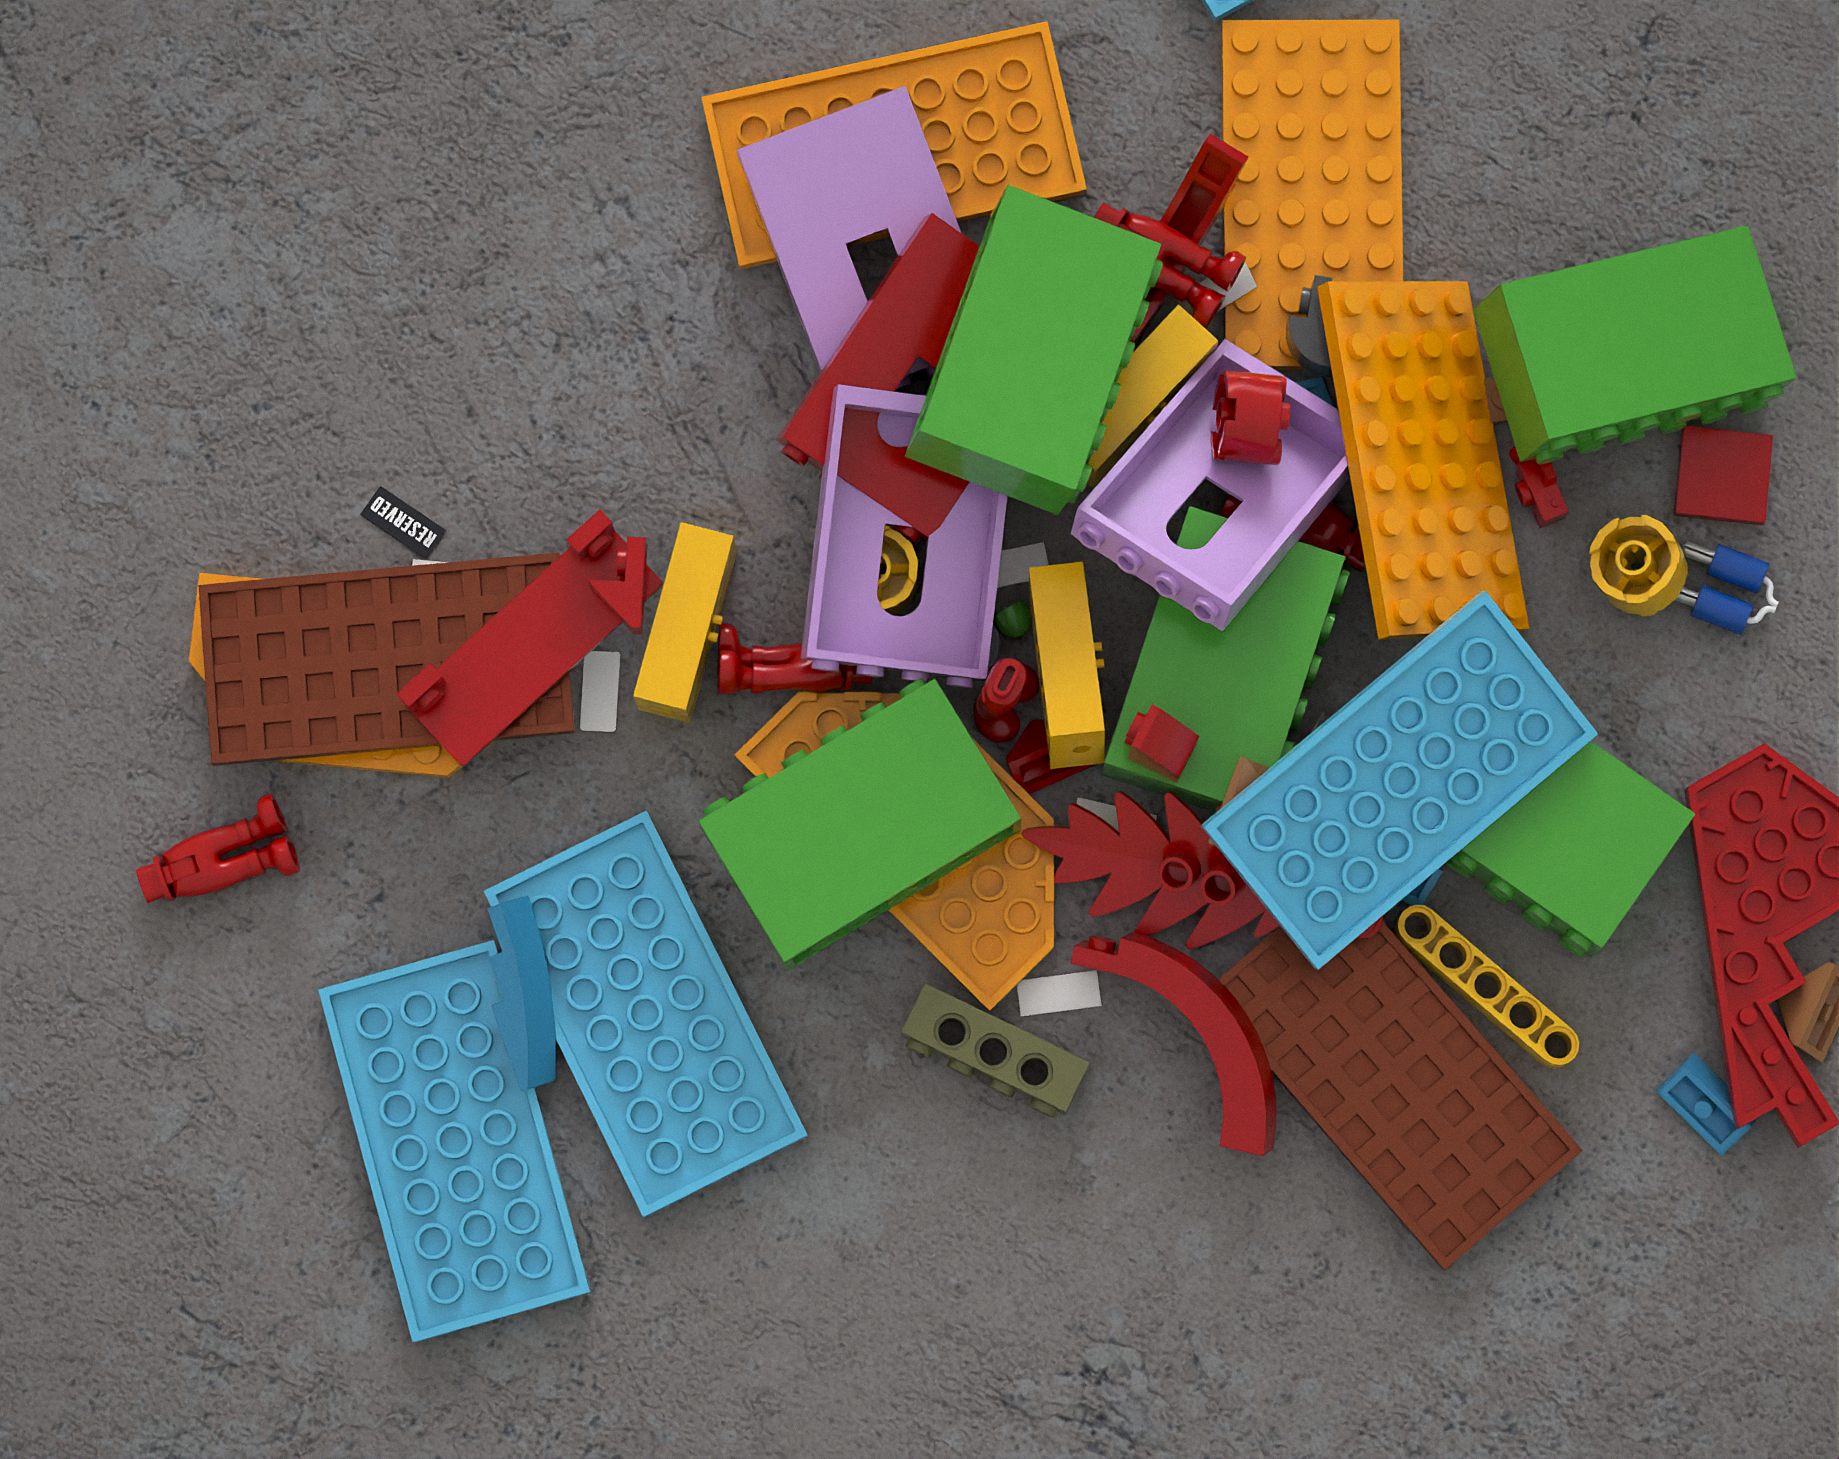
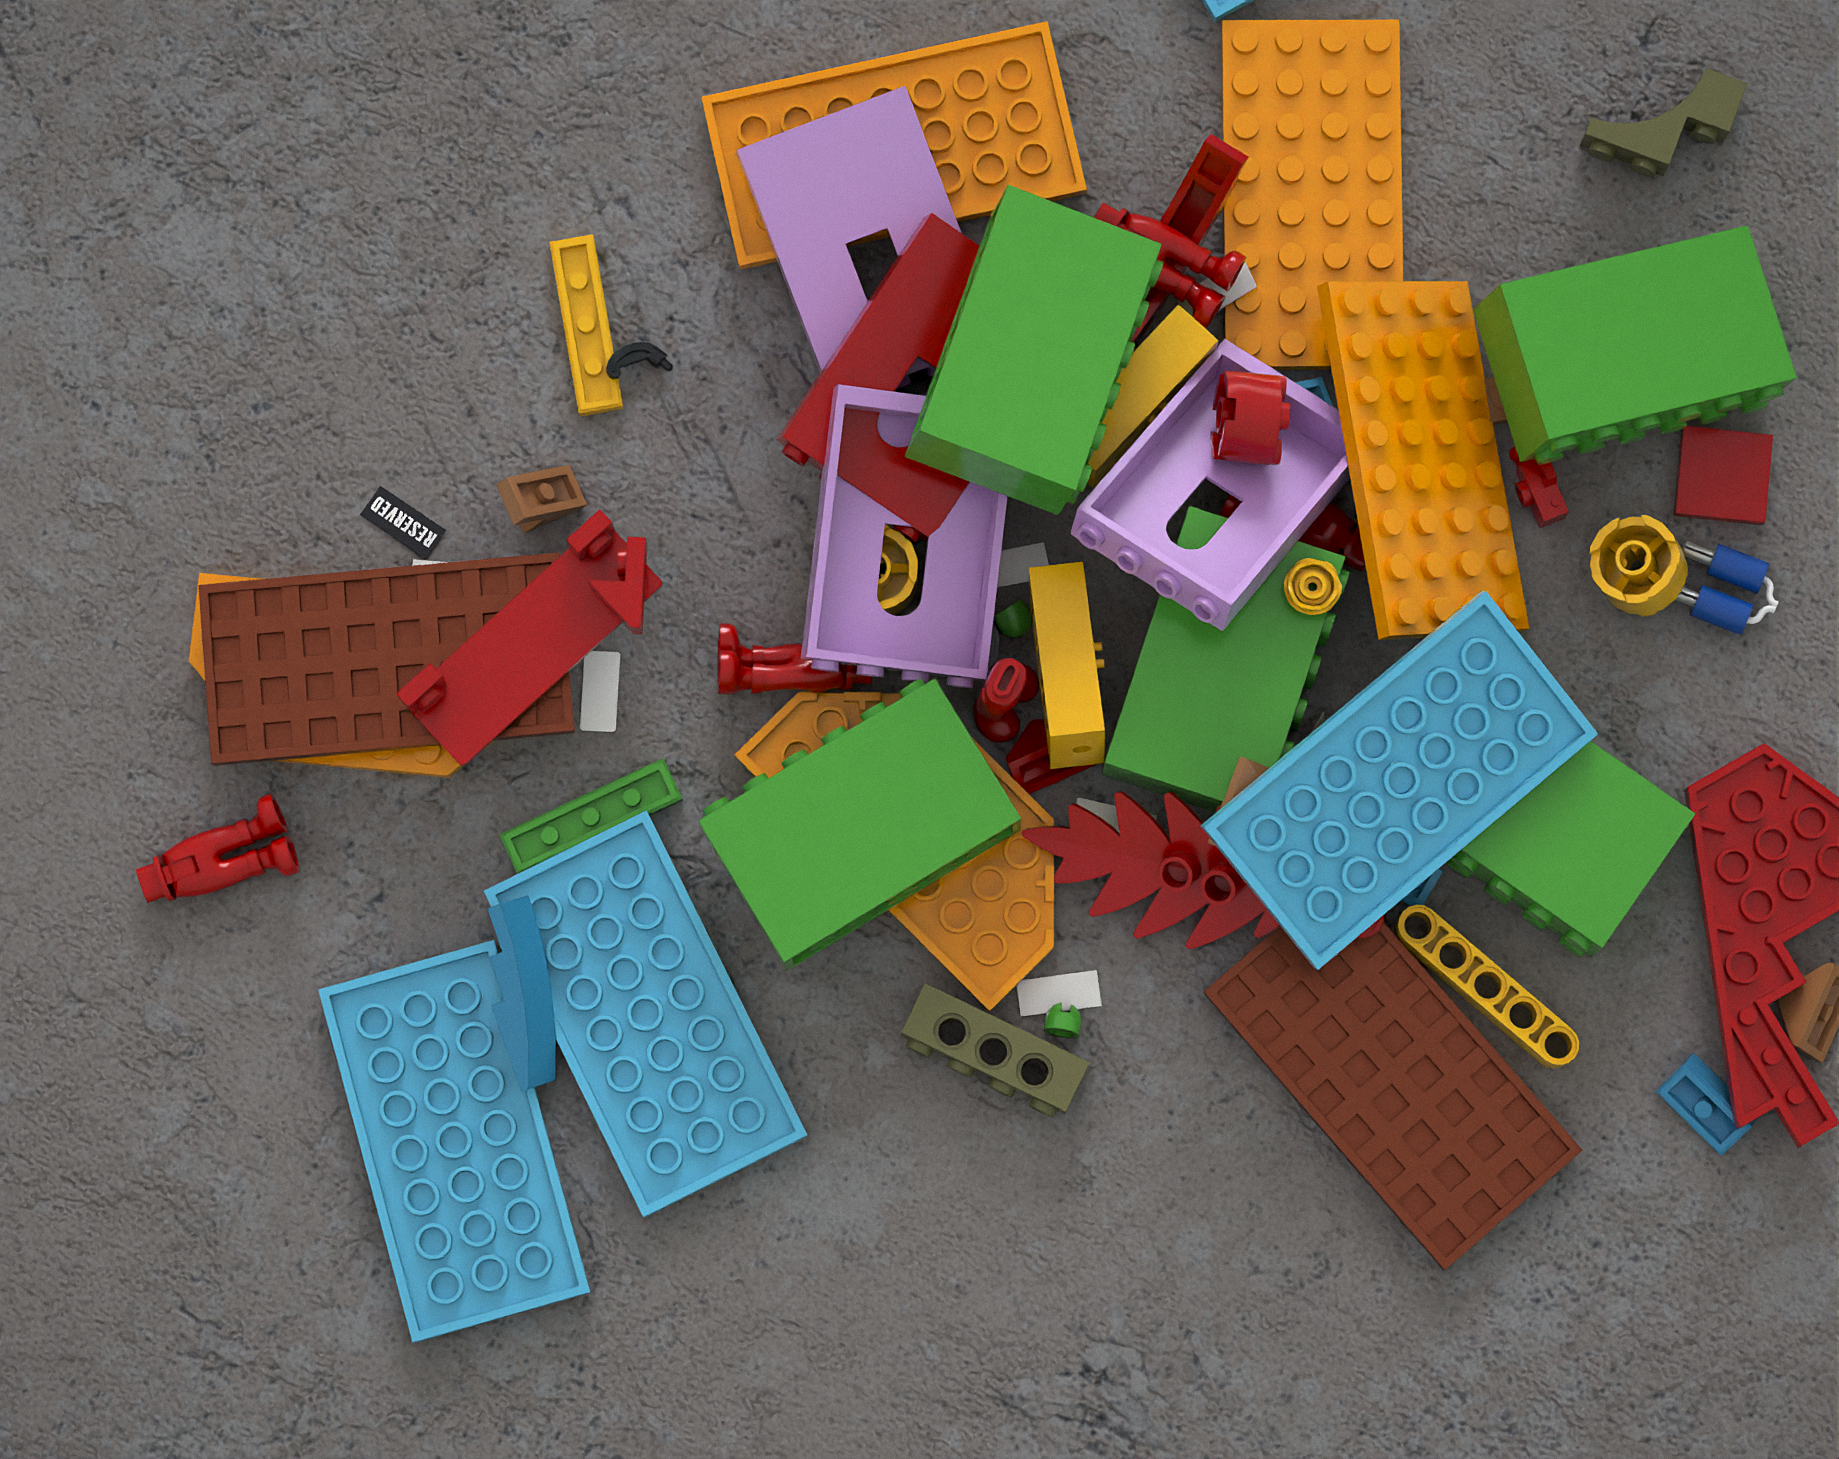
(541, 496): none -> medium nougat slope
(585, 324): none -> yellow tile
(590, 815): none -> bright green tile
(636, 353): none -> black piece
(685, 622): yellow brick -> none
(1063, 1023): none -> bright green hinge
(1160, 743): red slope -> none
(1218, 1018): red arch -> none
(1307, 335): dark grey brick -> none
(1316, 572): none -> yellow plate
(1651, 143): none -> olive arch

